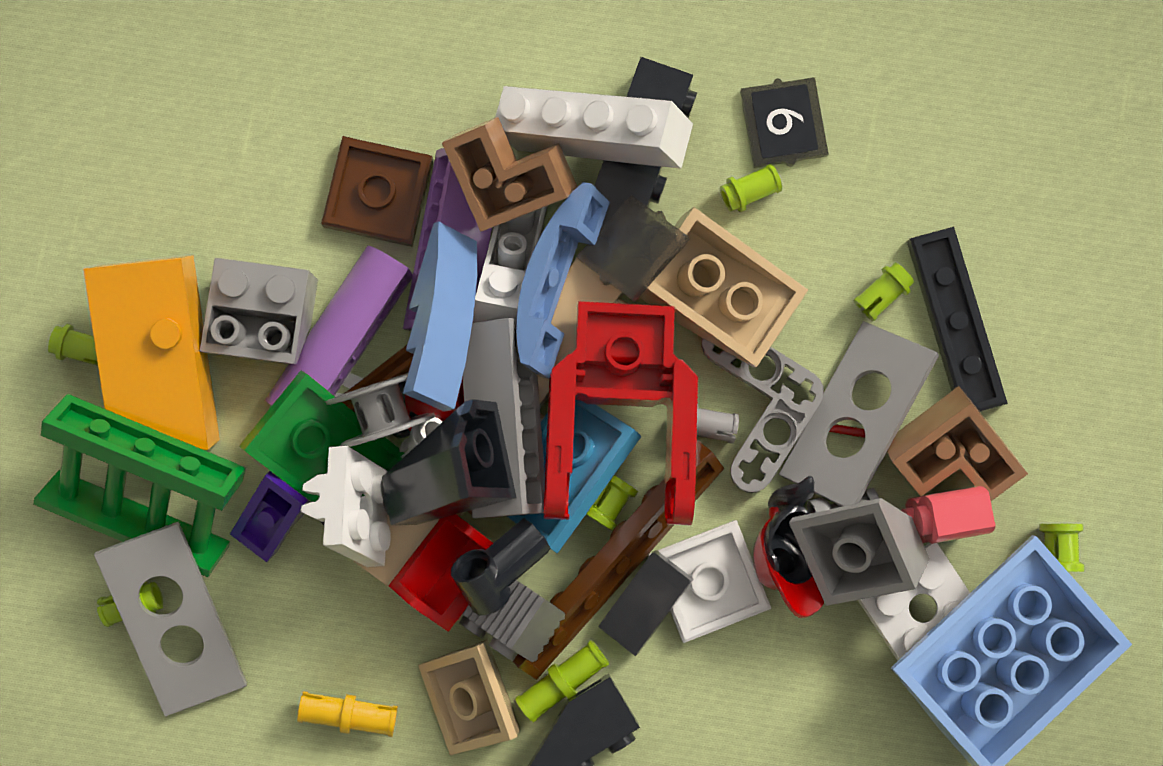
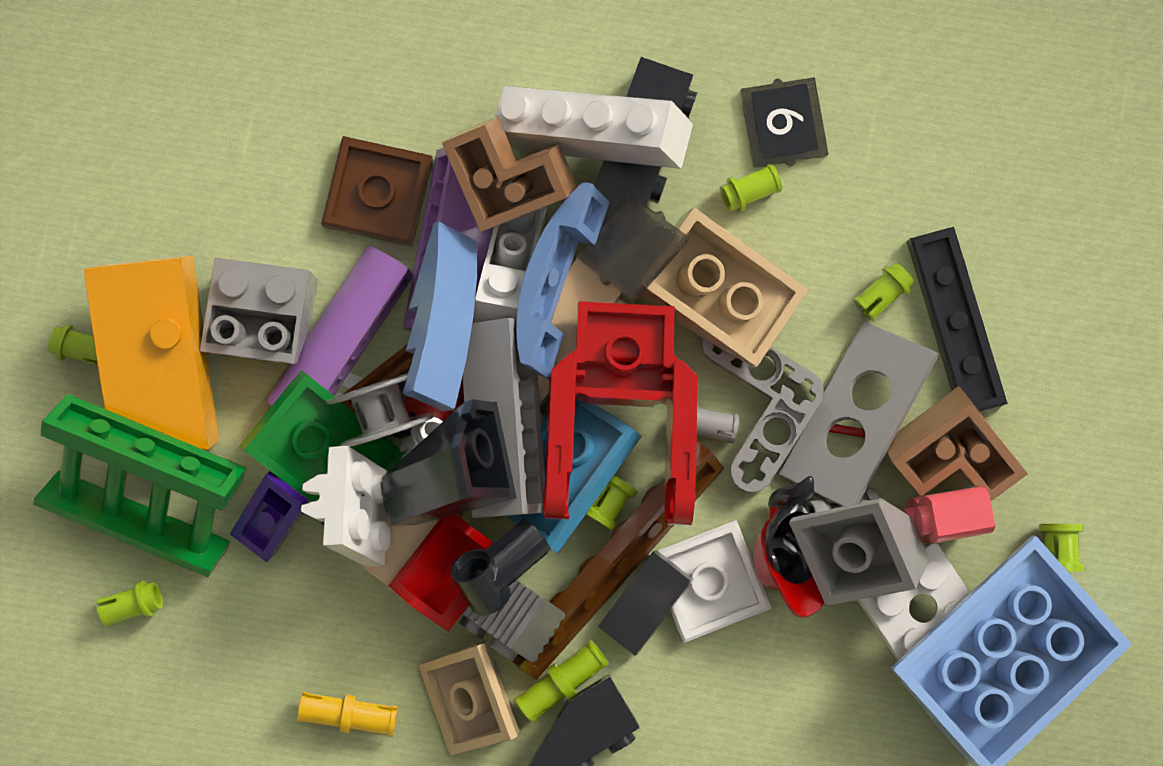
(169, 555): light grey piece -> none

